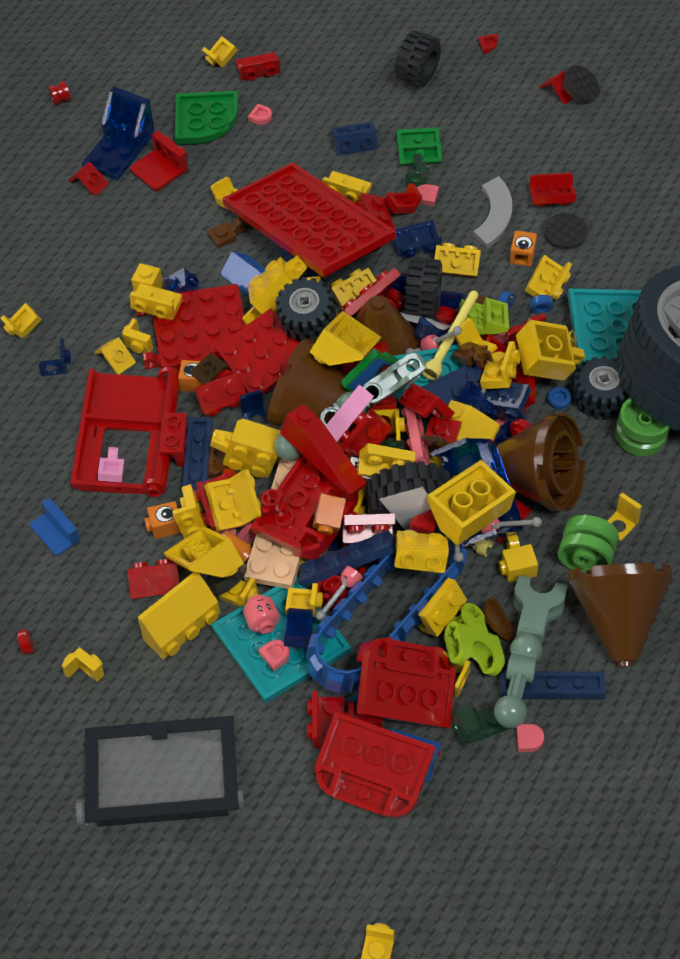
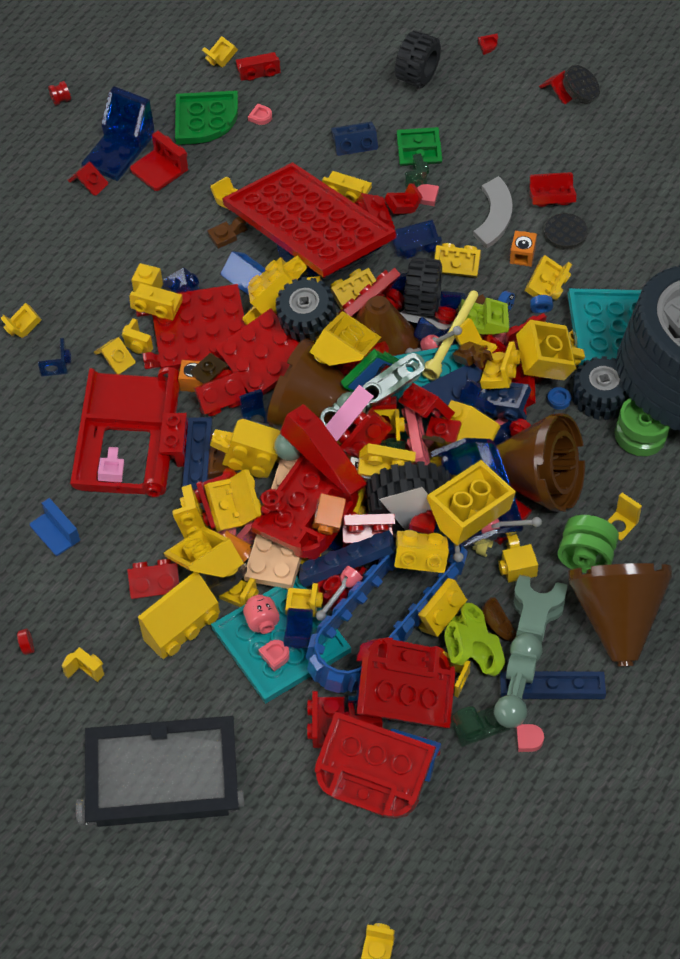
(162, 521): orange brick -> none

